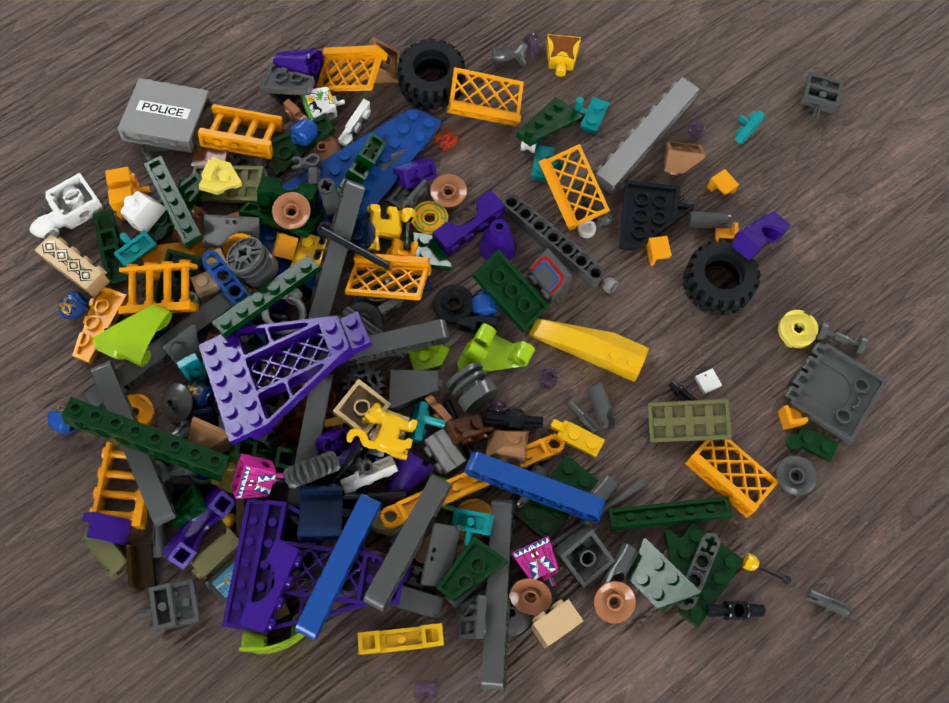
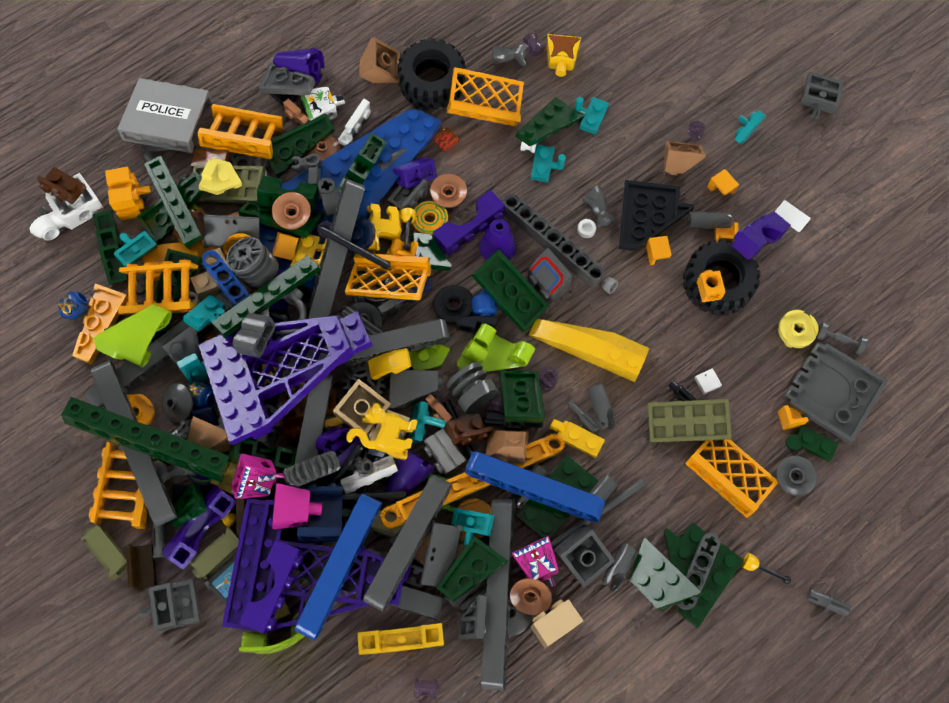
(56, 422): blue head -> none
(62, 185): none -> reddish brown bracket
(72, 265): tan brick -> none
(107, 527): dark purple panel -> none
(142, 211): white torso -> none
(204, 313): none -> teal plate
(254, 334): none -> dark grey brick
(293, 507): none -> dark pink torso
(304, 132): blue head -> none
(352, 56): light orange fence -> none
(392, 361): none -> yellow slope
(521, 396): none -> dark green tile
(559, 194): light orange fence -> none
(621, 609): nougat dish -> none
(646, 135): light grey brick -> none
(670, 513): dark green plate -> none
(711, 293): none -> light orange brick
(726, 610): black axle -> none
(792, 215): none -> white sticker

